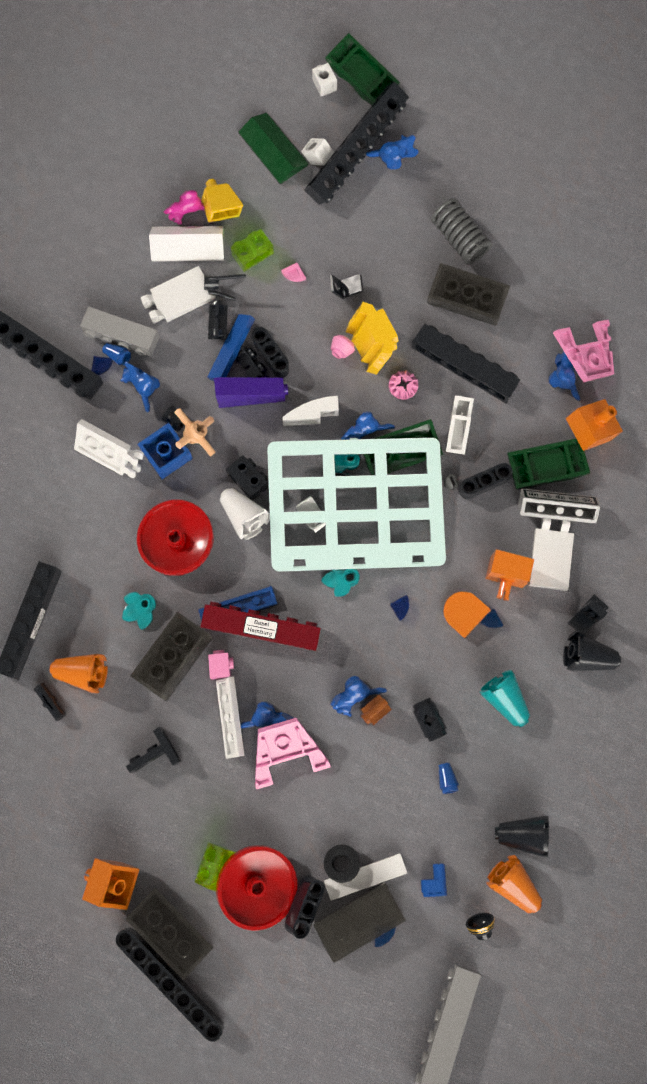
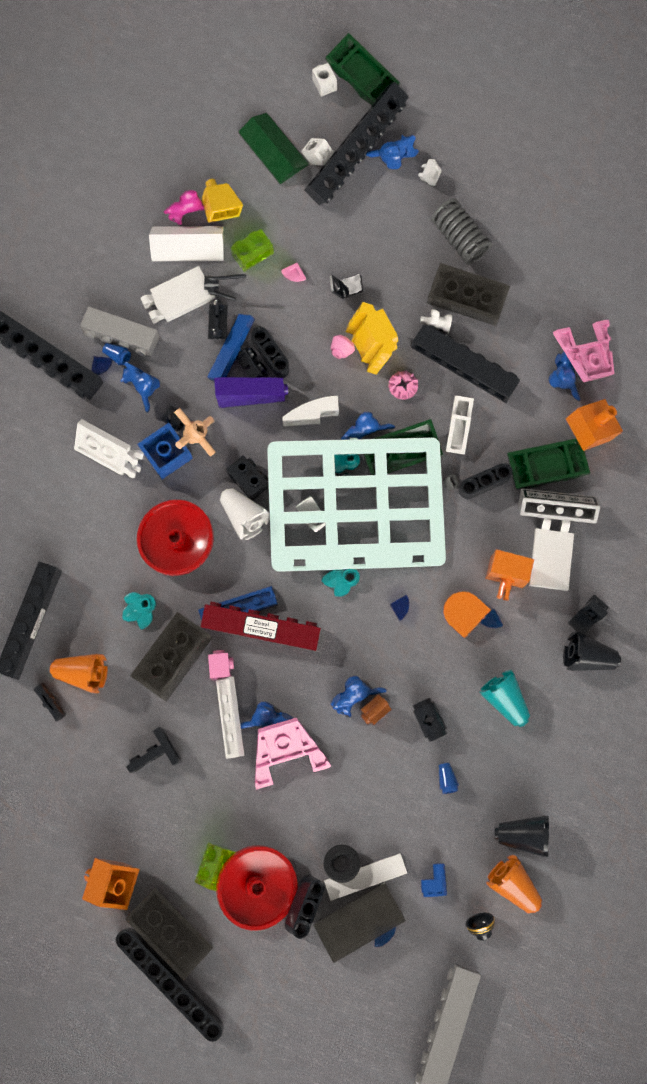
(431, 172): none -> white tile
(437, 321): none -> white piece

